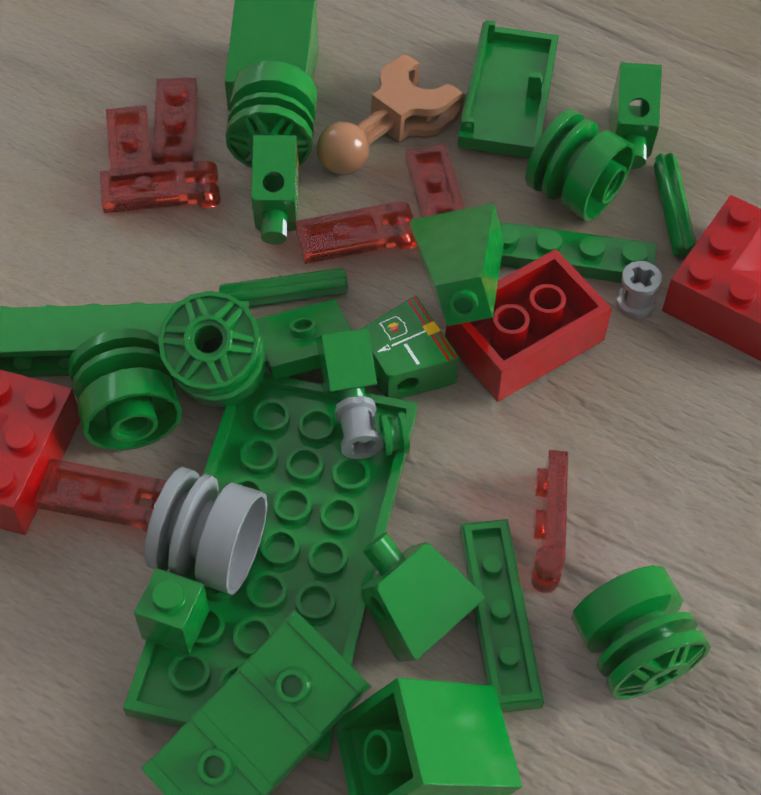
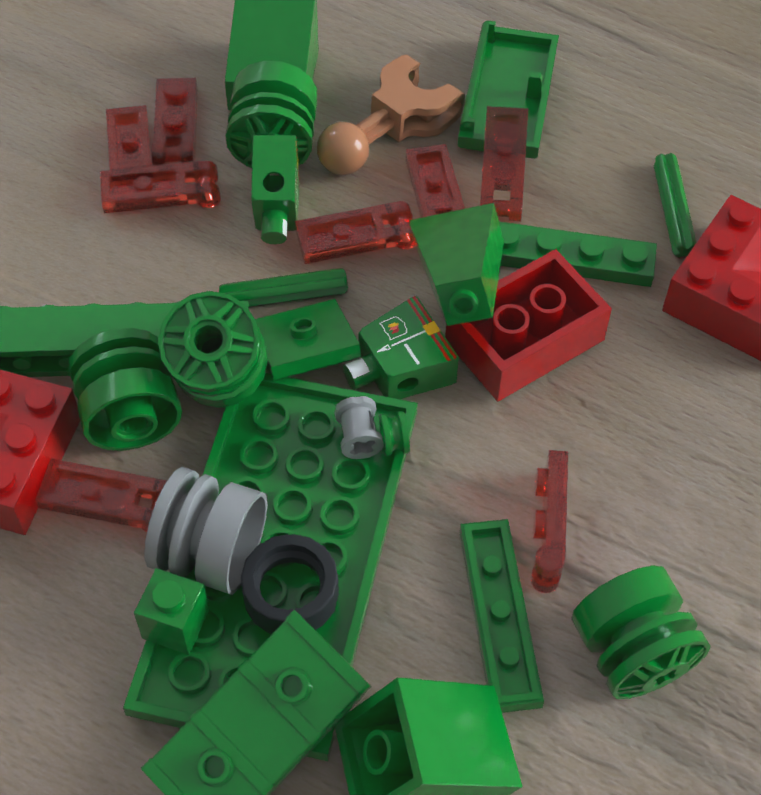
(285, 550): none -> black tyre
(346, 363): green brick -> none
(415, 596): green torso -> none
(505, 159): none -> clear red plate
(579, 164): green wheel -> none
(640, 122): green torso -> none
(640, 283): light grey bush -> none

